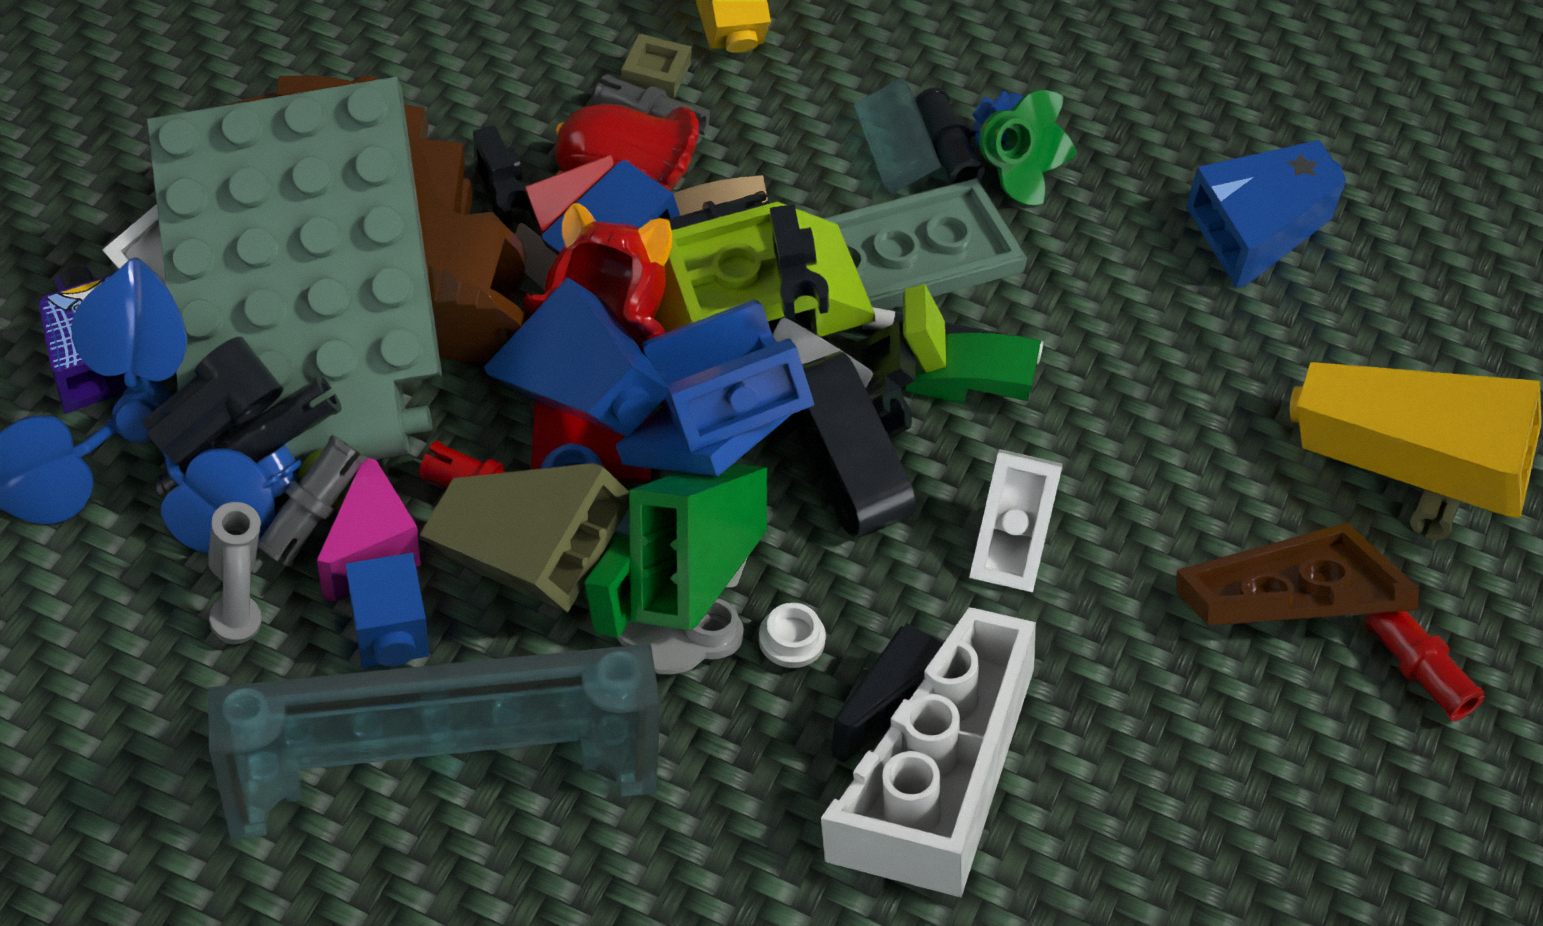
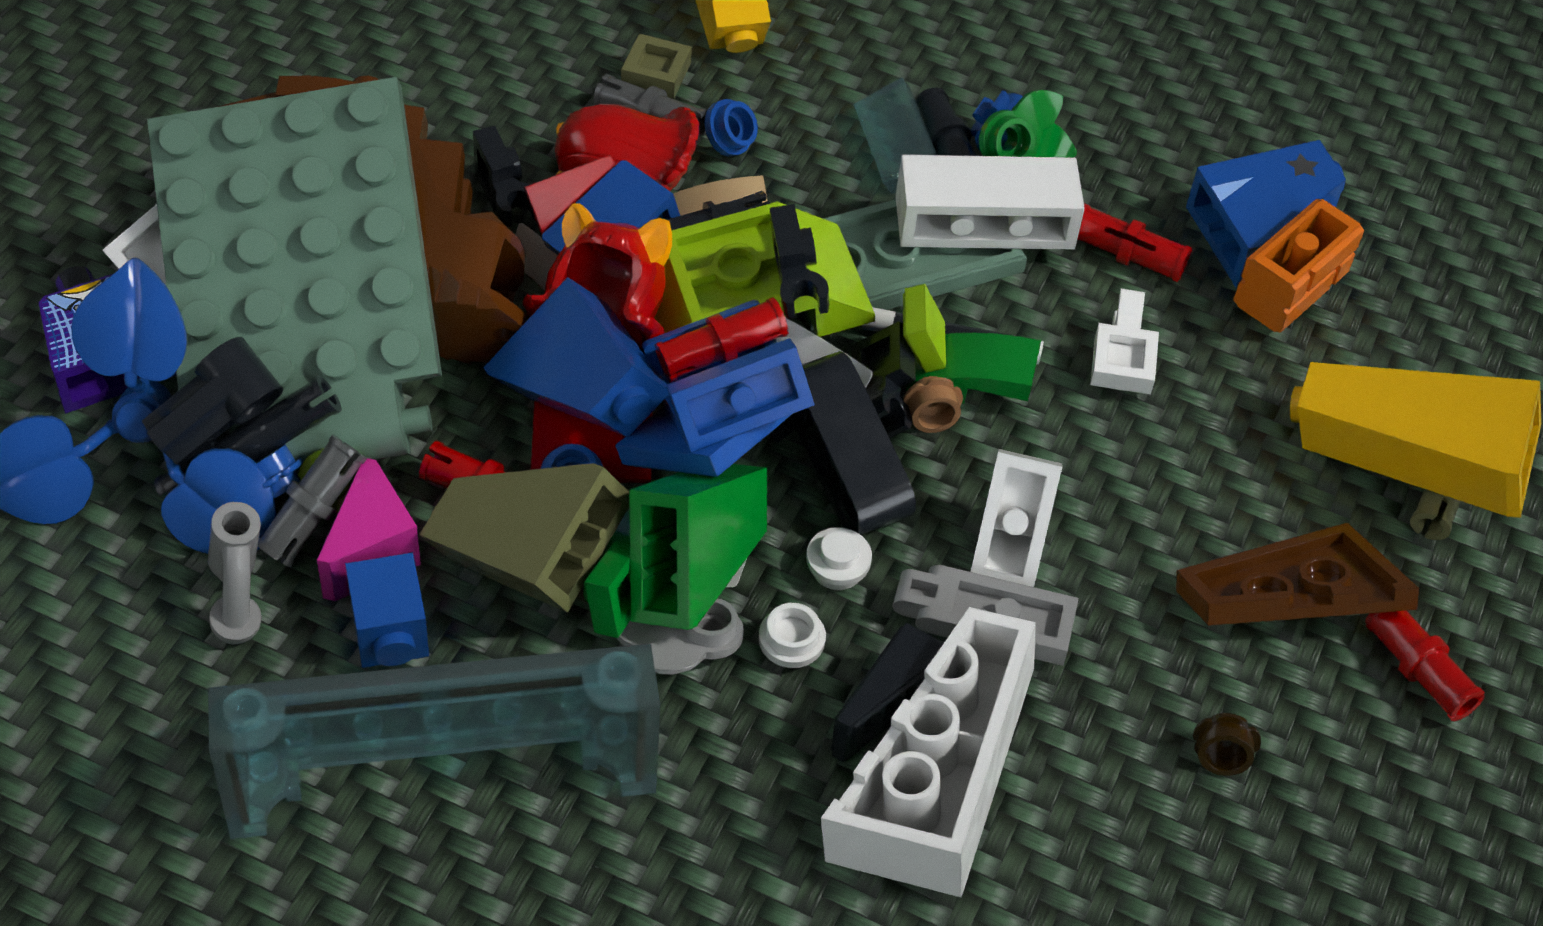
(721, 339): none -> red pin
(730, 127): none -> blue plate
(838, 558): none -> white plate
(934, 404): none -> medium nougat plate
(946, 593): none -> light grey hinge
(989, 202): none -> white brick
(1123, 351): none -> white plate
(1133, 243): none -> red pin
(1226, 744): none -> dark brown plate
(1298, 265): none -> orange brick

